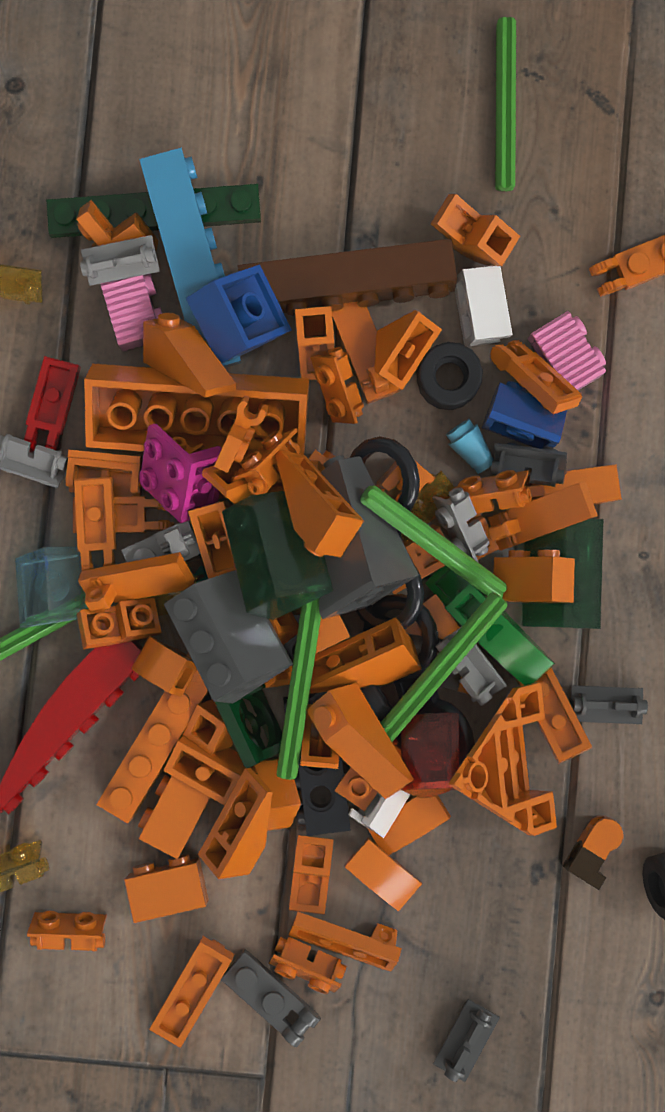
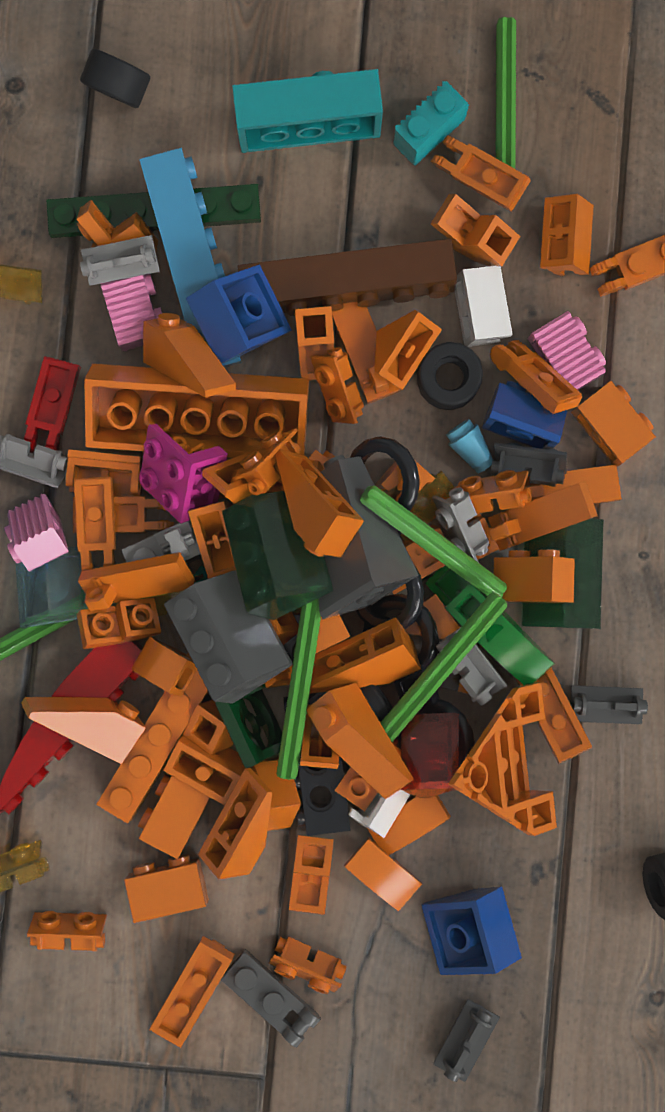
(35, 533): none -> bright pink brick
(91, 722): none -> slope
(115, 78): none -> black tyre
(239, 435): orange plate -> none
(308, 110): none -> teal brick
(375, 950): orange hinge -> none
(430, 123): none -> teal brick
(472, 932): none -> blue slope
(483, 173): none -> orange hinge
(567, 234): none -> orange hinge
(592, 849): leg -> none
(614, 423): none -> orange brick

